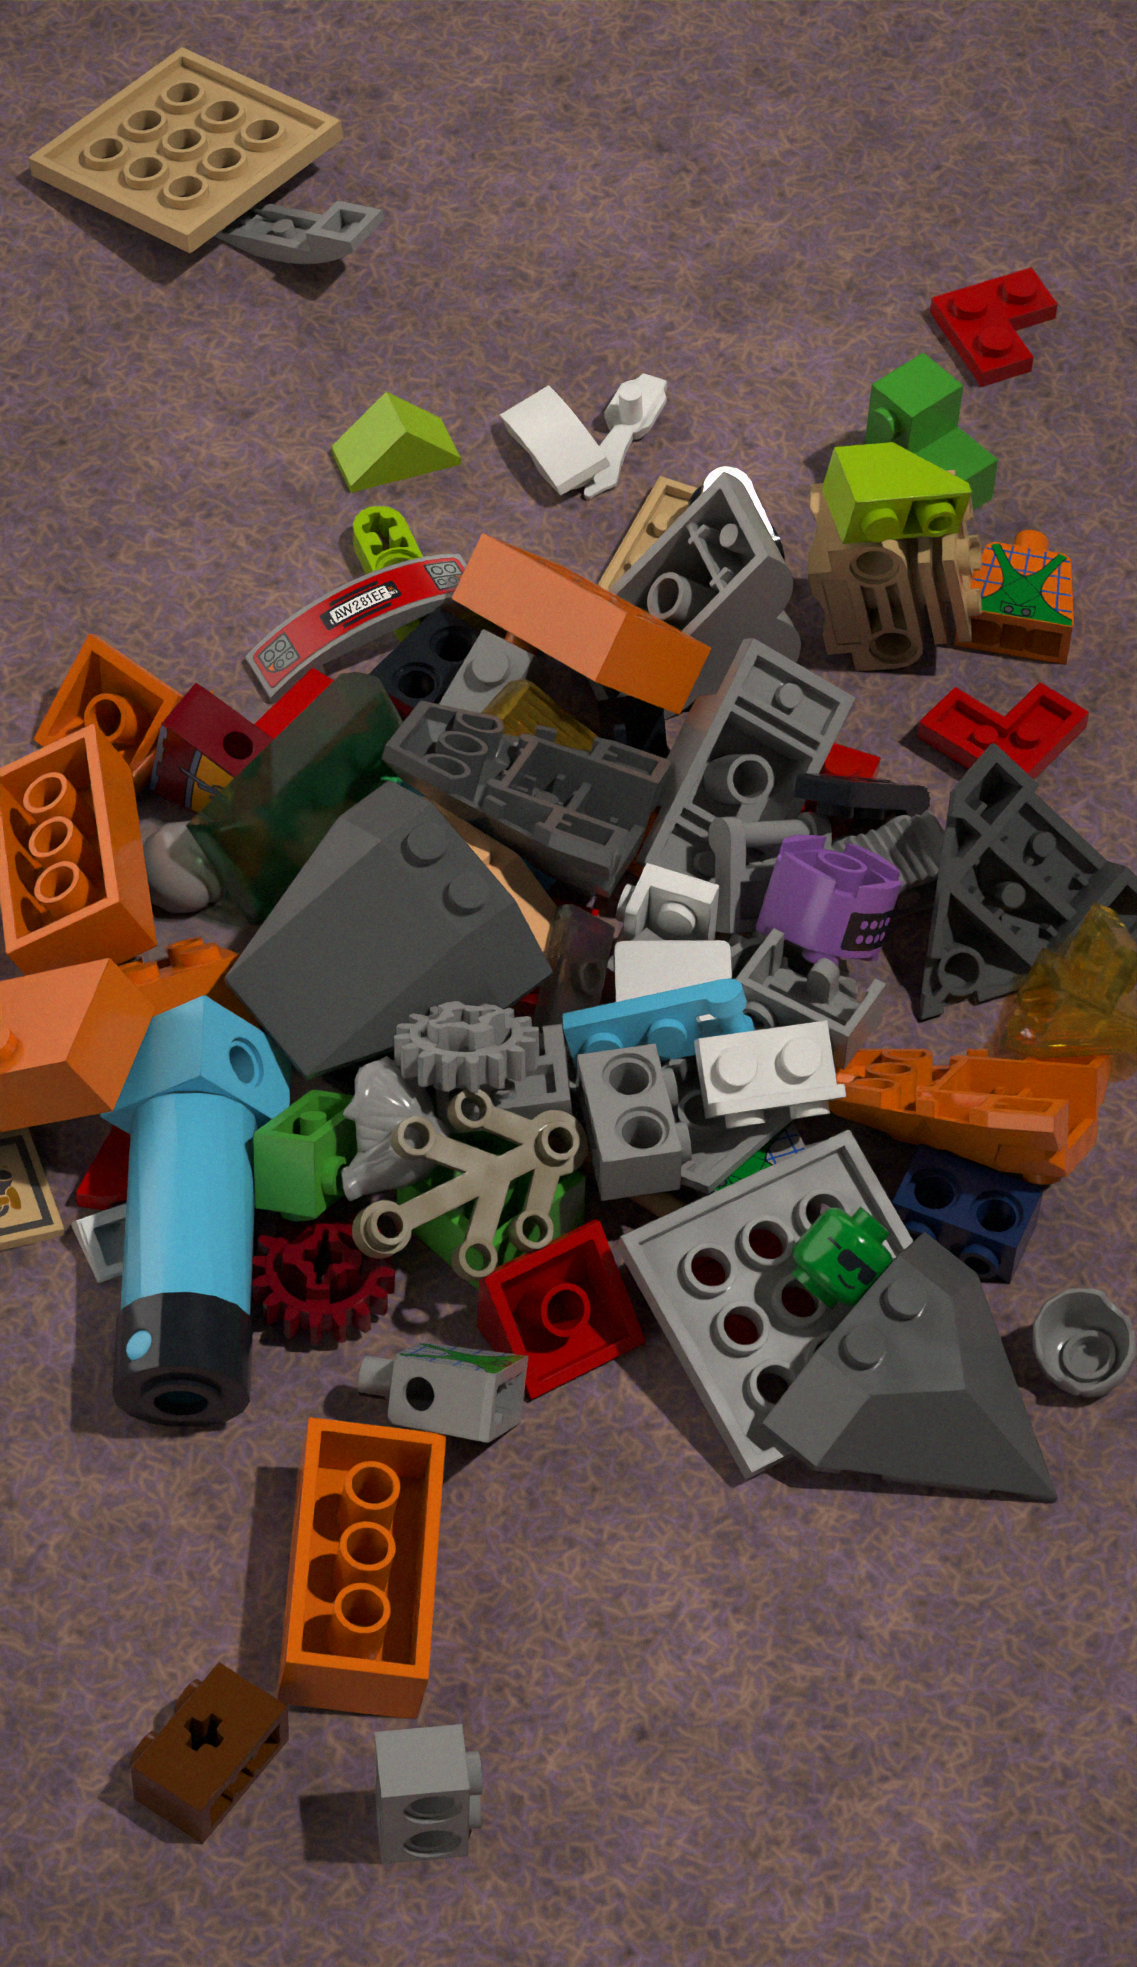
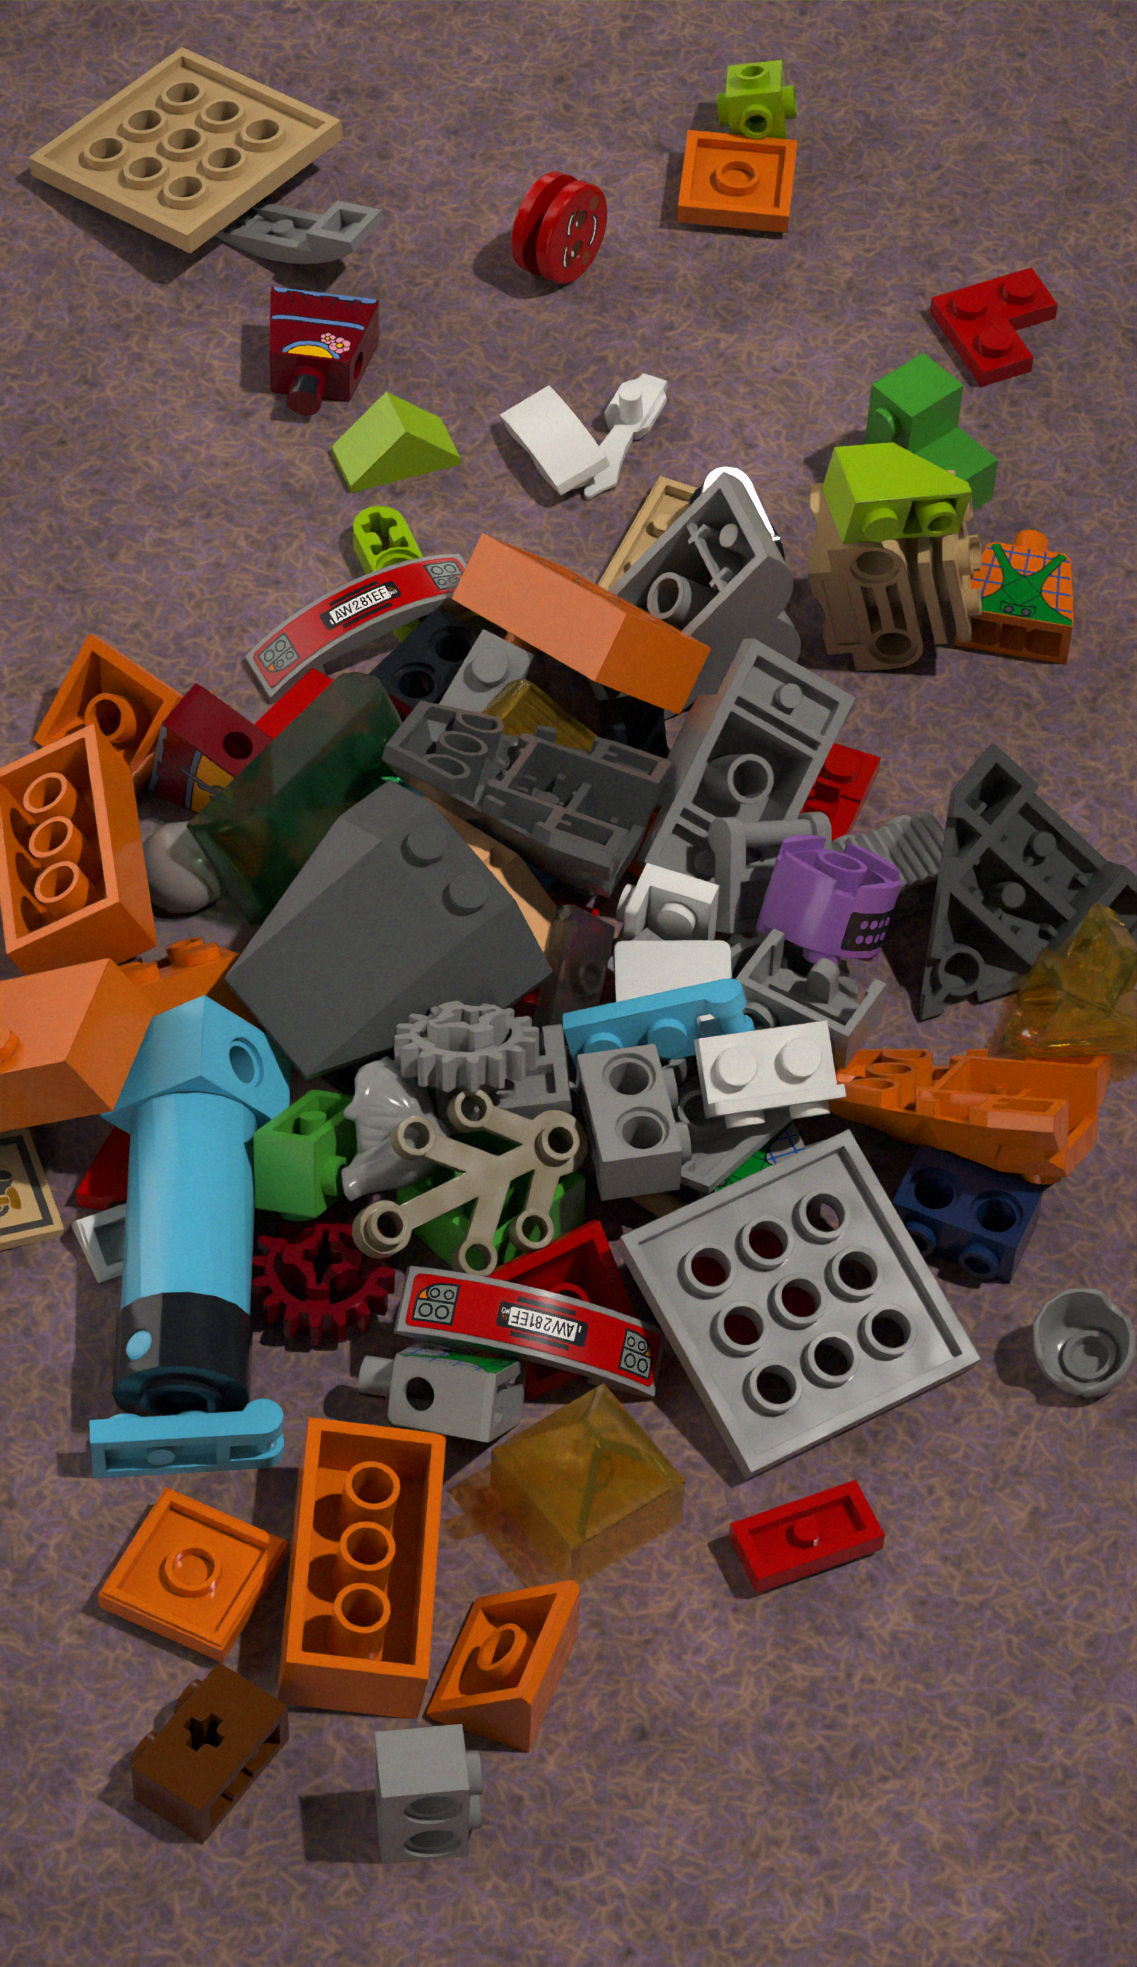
(188, 1441): none -> medium azure plate
(193, 1574): none -> orange plate
(319, 345): none -> dark red torso
(509, 1663): none -> orange slope
(532, 1327): none -> slope
(559, 227): none -> red head
(587, 1485): none -> clear yellow piece
(737, 181): none -> orange plate
(757, 100): none -> lime brick
(806, 1536): none -> red plate
(841, 1256): green head -> none
(861, 796): black hinge -> none
(916, 1388): dark grey wedge -> none
(1029, 734): red plate -> none

